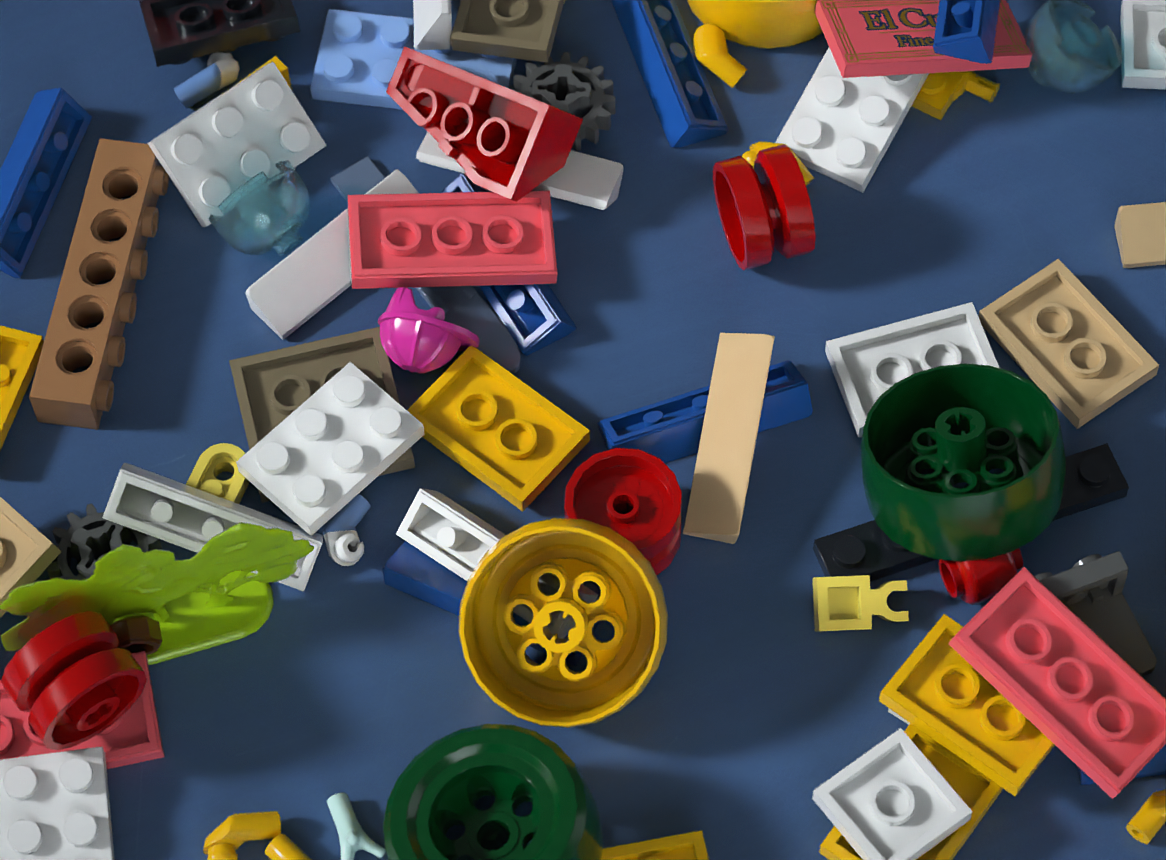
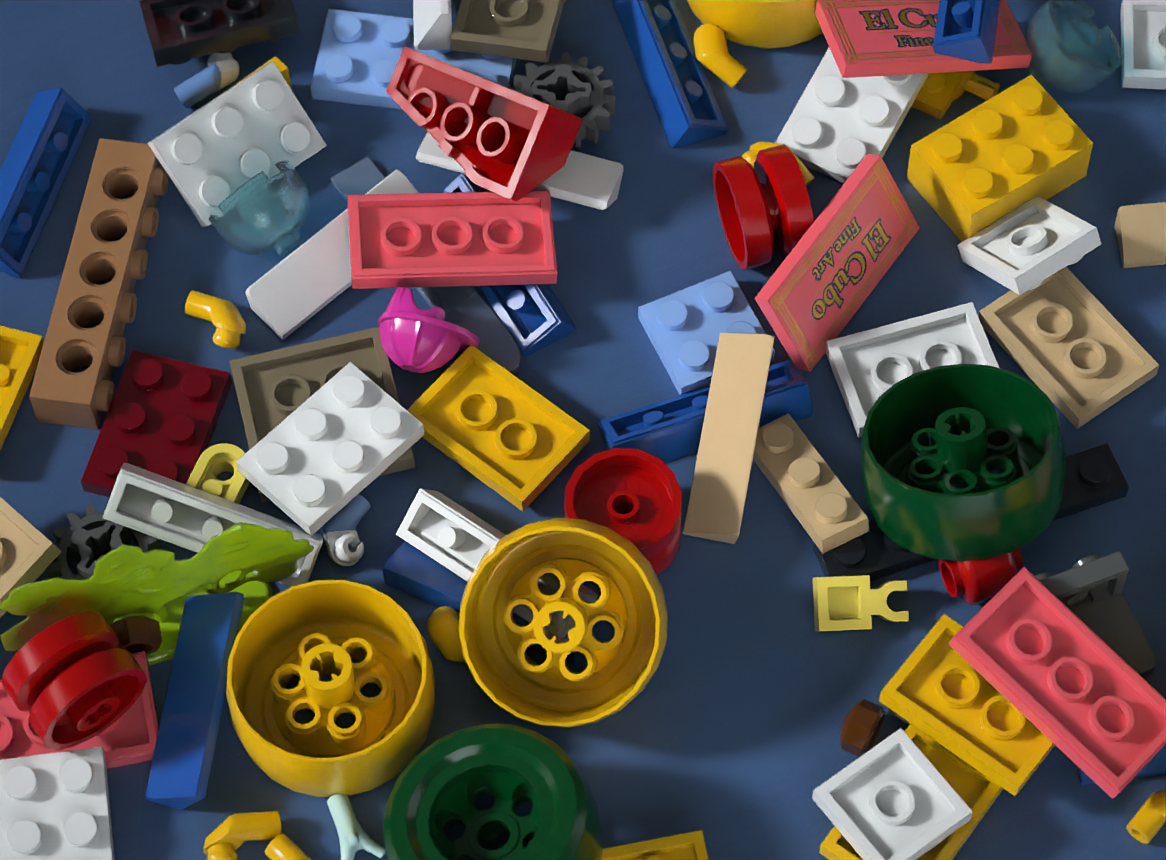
(157, 420): none -> dark red plate
(194, 700): none -> blue slope
(222, 315): none -> yellow arm
(314, 634): none -> yellow wheel
(443, 631): none -> yellow arm
(688, 327): none -> light blue plate
(808, 485): none -> tan plate
(837, 262): none -> coral tile
(861, 727): none -> reddish brown tile
(999, 158): none -> yellow brick
(1029, 245): none -> white plate

